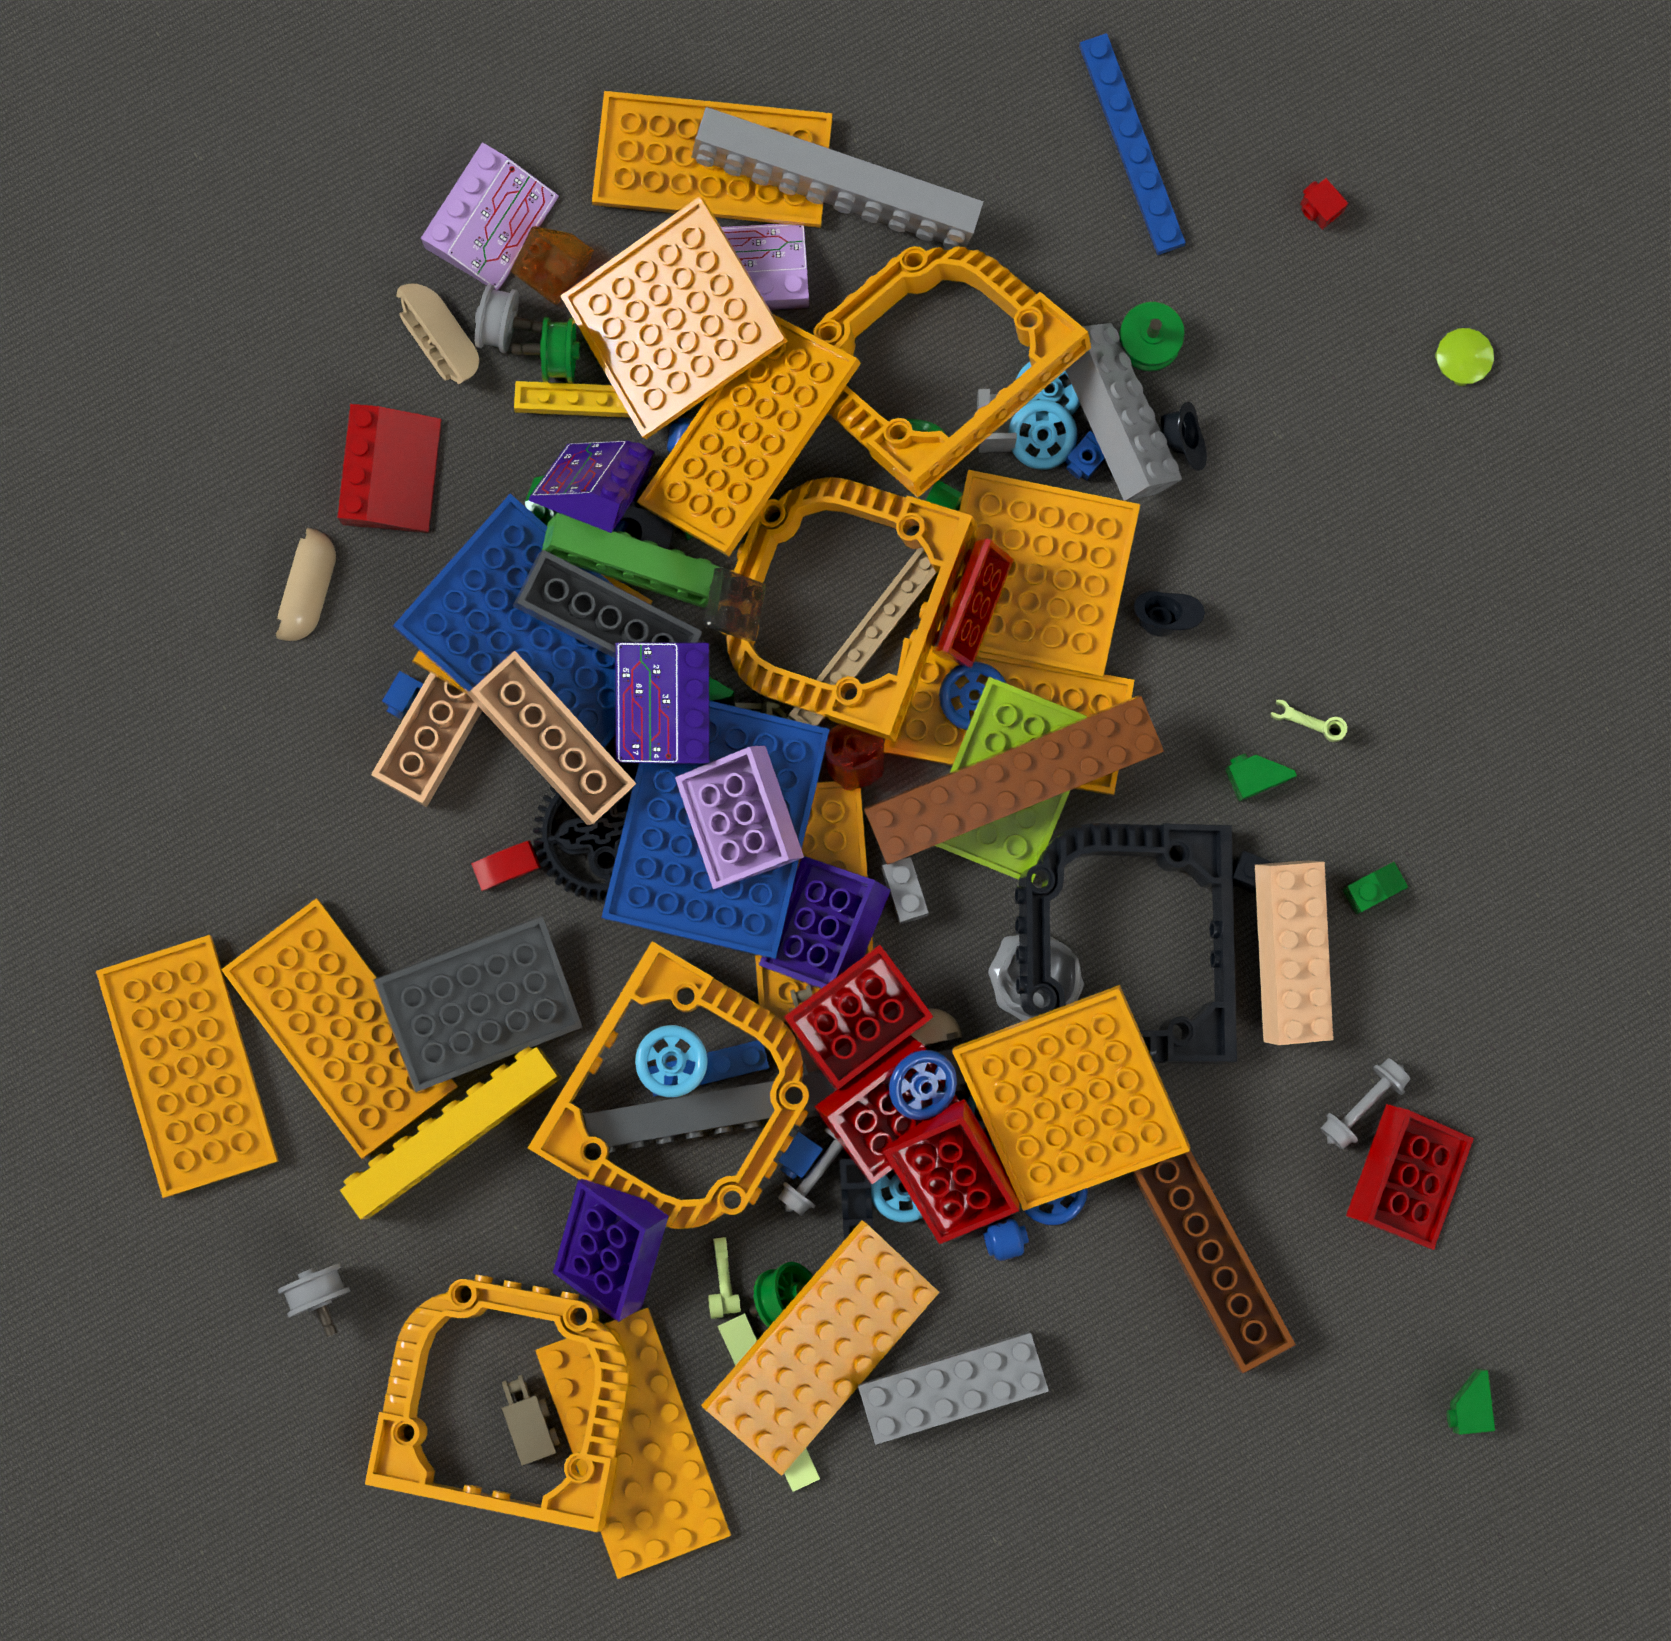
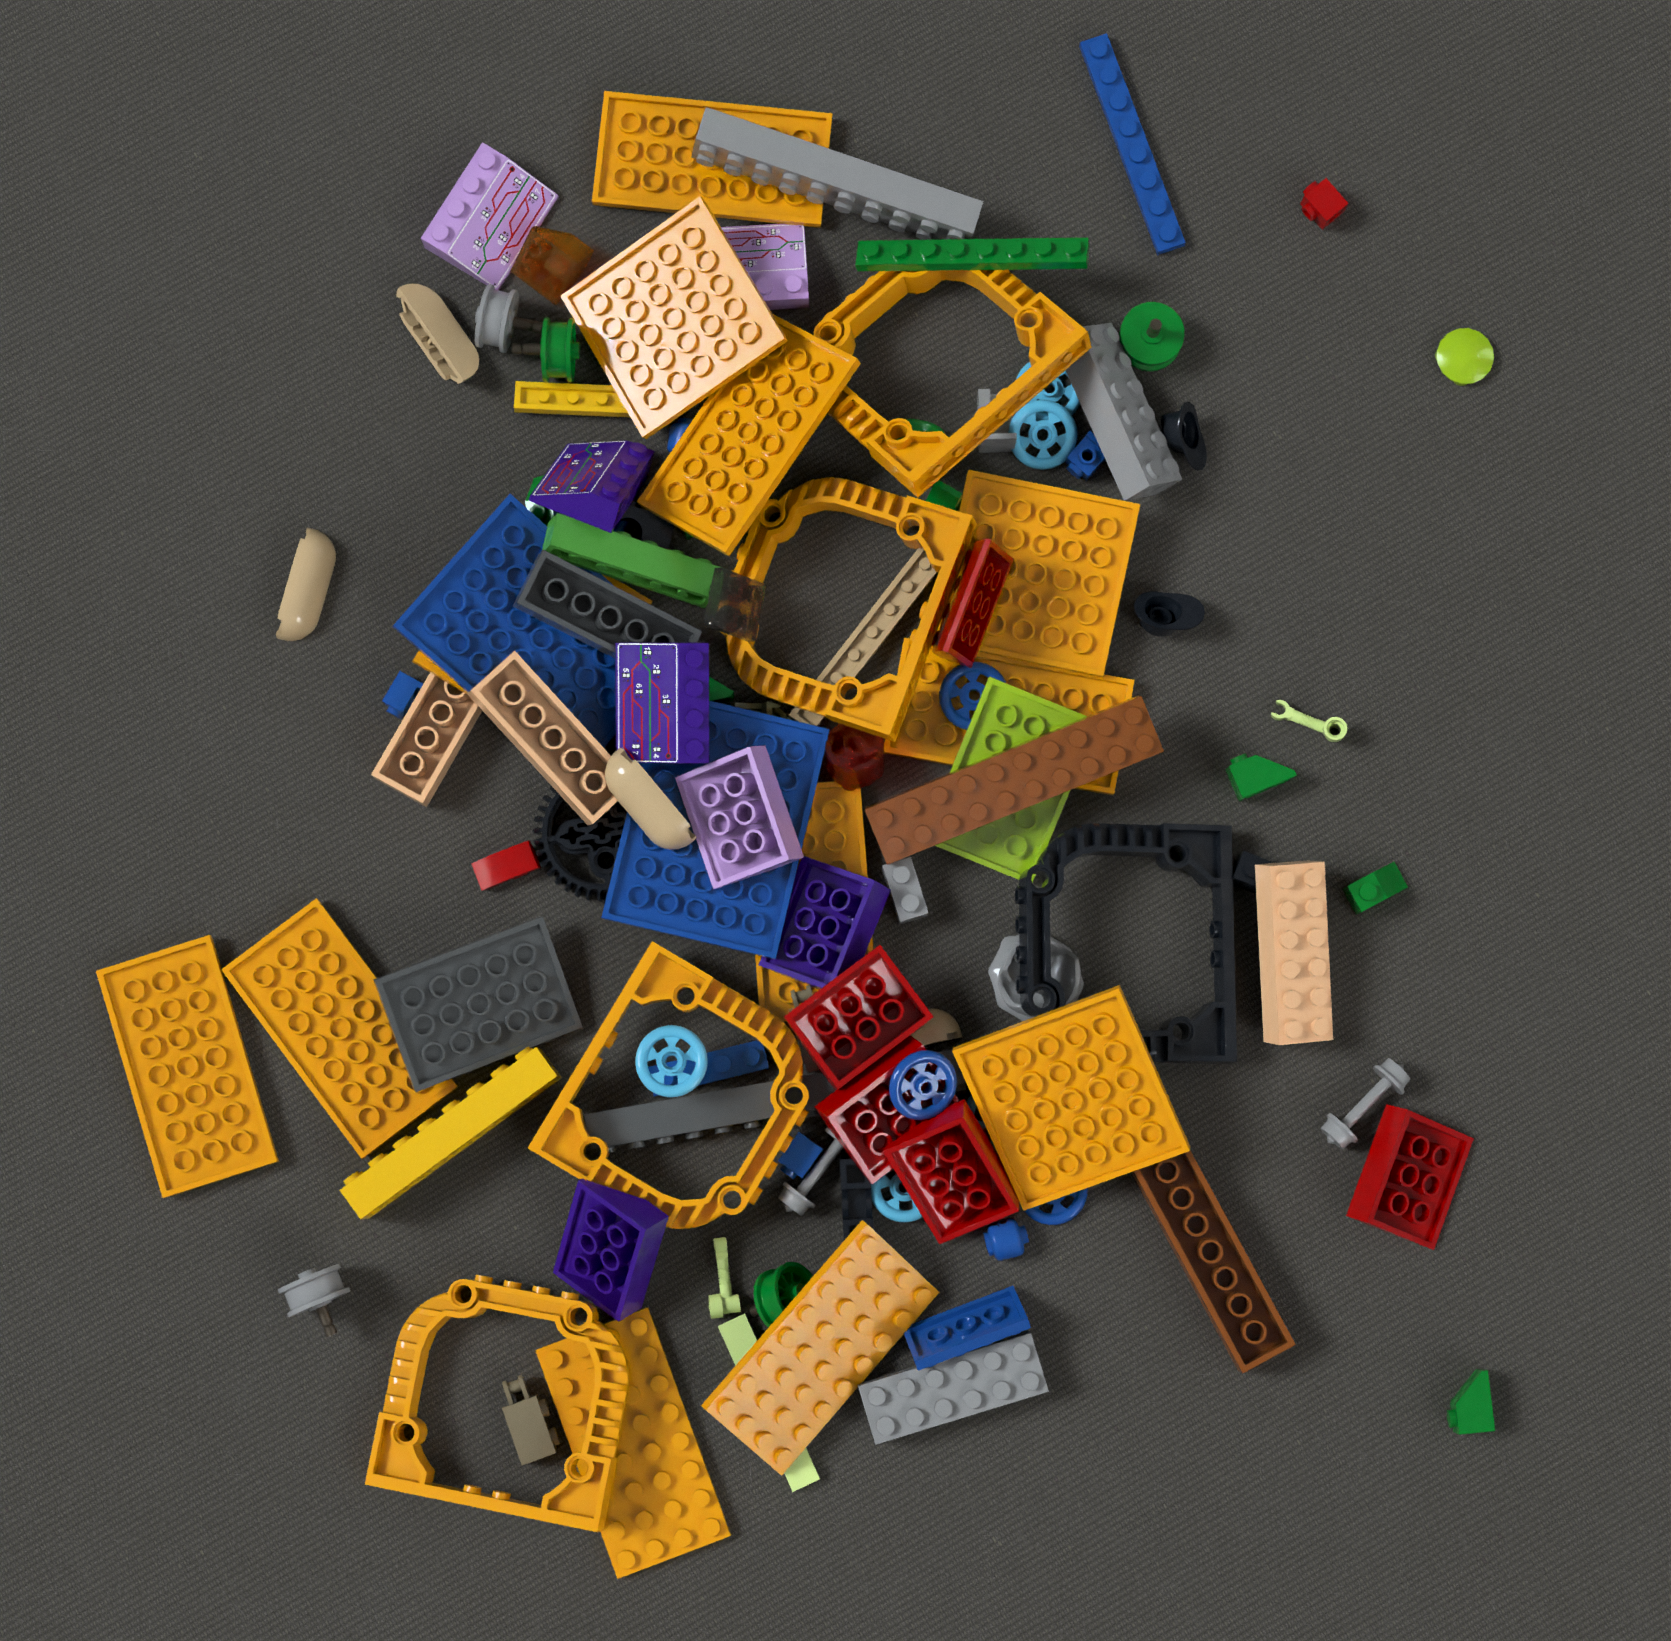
(389, 469): red slope -> none
(646, 802): none -> tan brick
(966, 1328): none -> blue plate
(972, 254): none -> green plate

